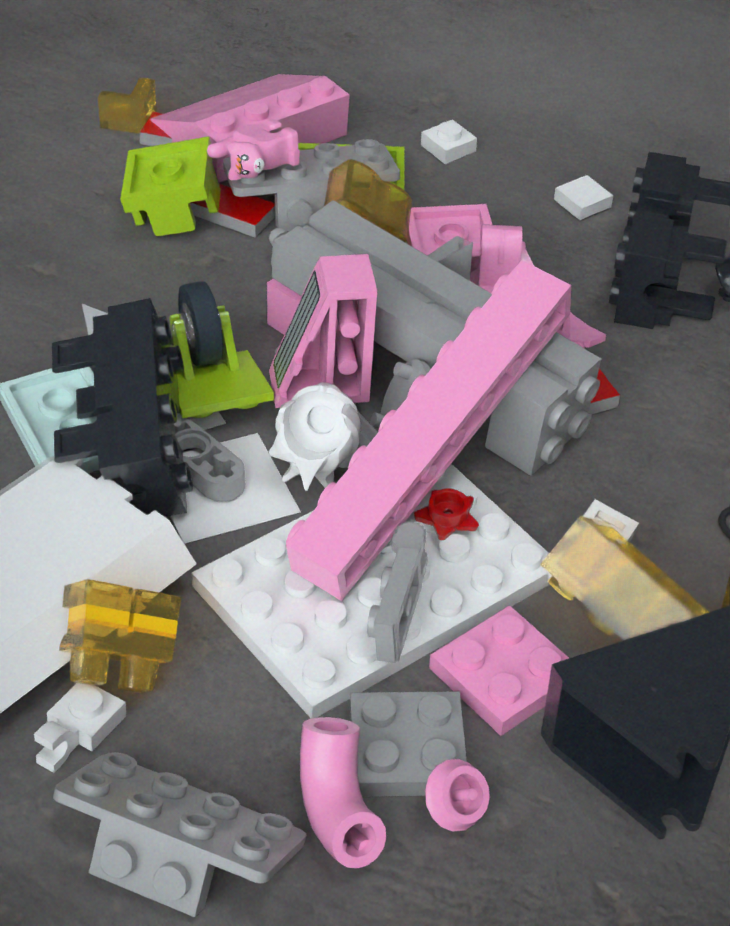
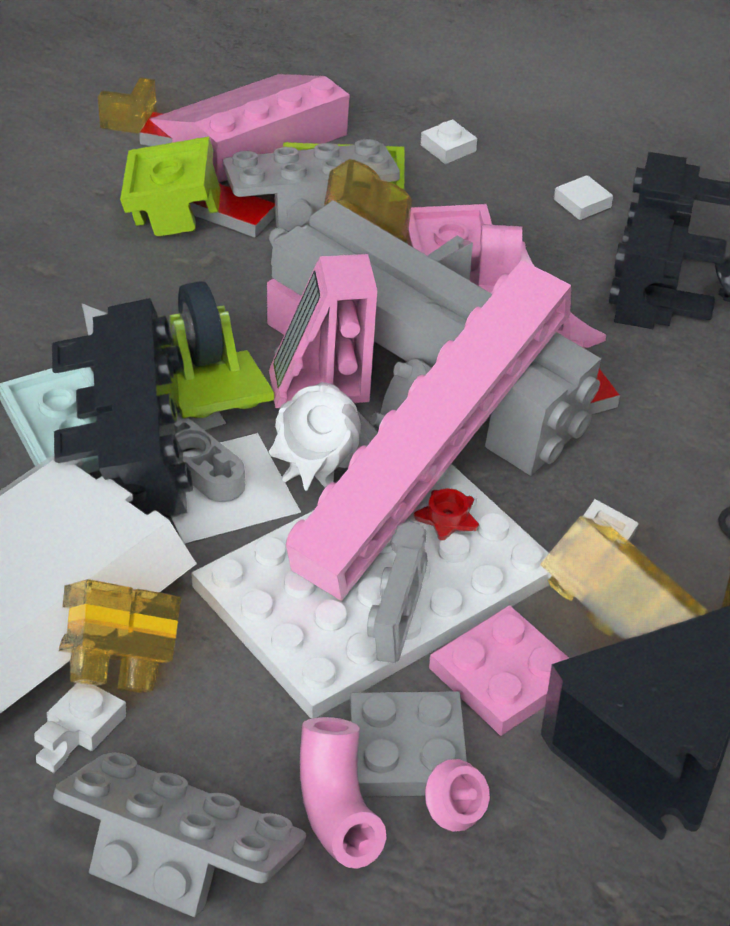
(257, 149): bright pink animal -> none

